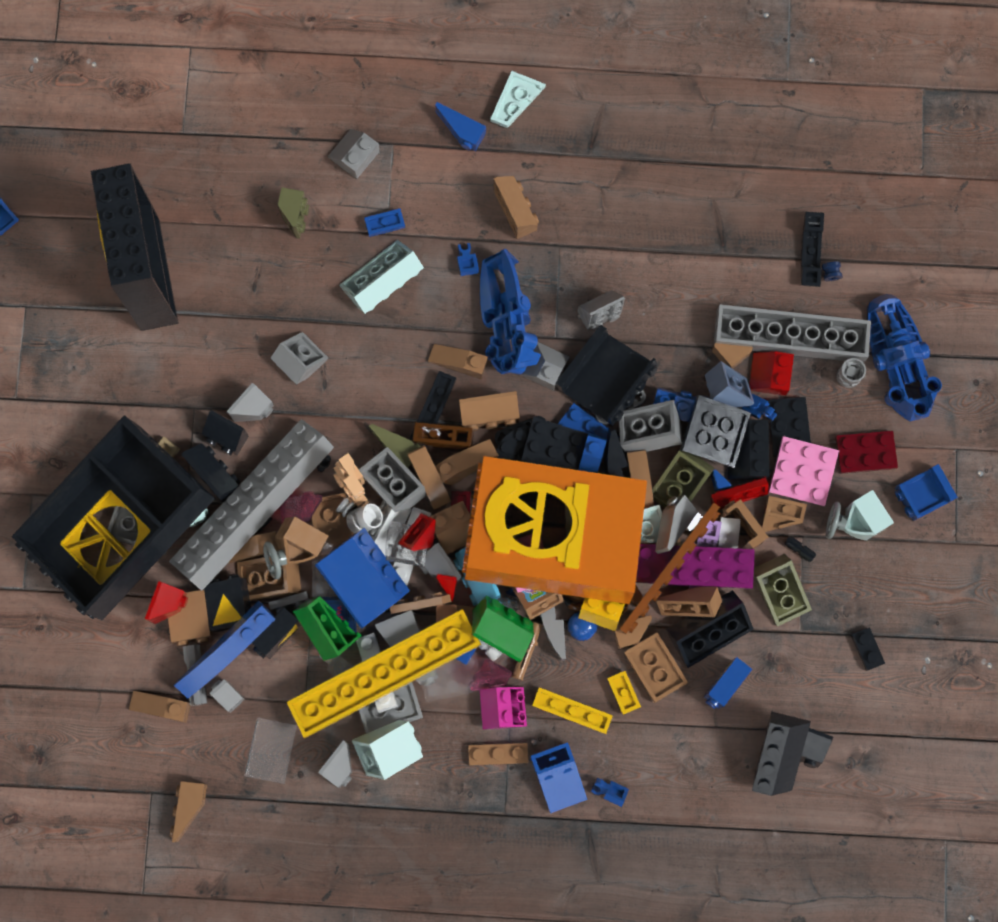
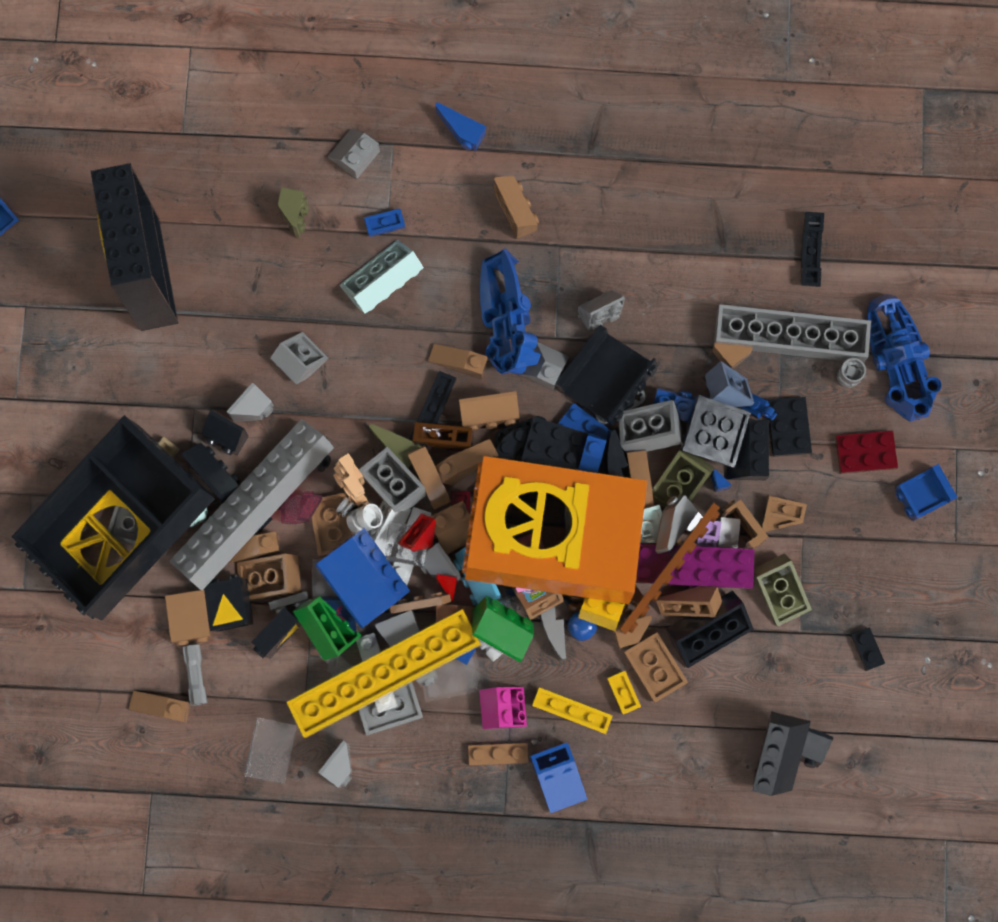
(165, 603): red slope -> none
(190, 802): medium nougat slope -> none
(225, 649): blue slope -> none
(226, 695): light grey slope -> none
(296, 544): medium nougat piece -> none
(388, 749): light aqua slope -> none
(467, 262): blue plate -> none
(490, 676): clear pink slope -> none
(515, 98): light aqua wing -> none
(519, 673): medium nougat pin -> none
(613, 792): blue plate -> none
(727, 683): blue brick -> none
(745, 492): red plate -> none
(771, 372): red slope -> none
(797, 546): black piece -> none
(803, 471): bright pink plate -> none
(832, 271): dark blue wheel -> none
(861, 519): light aqua piece -> none

